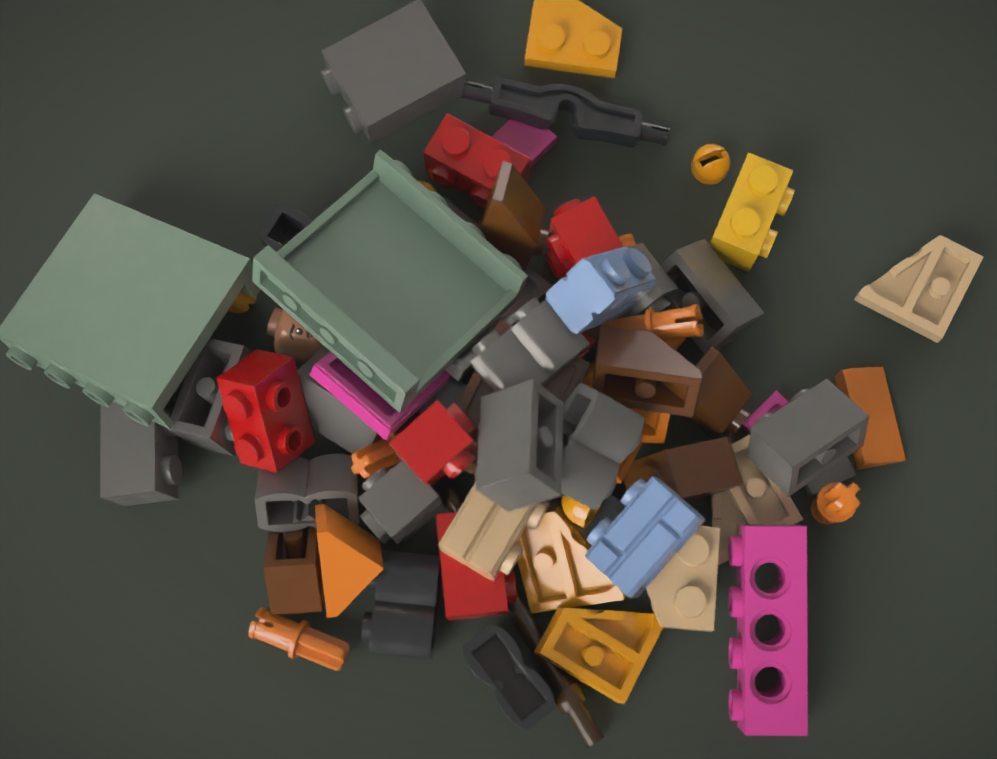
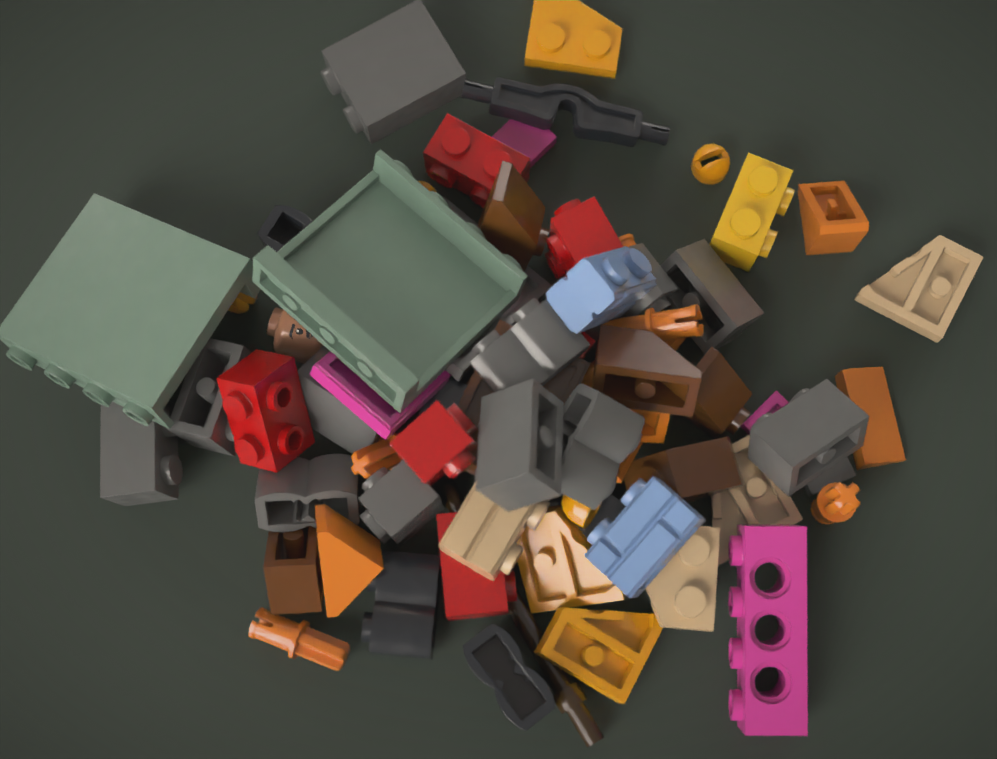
(830, 218): none -> orange slope

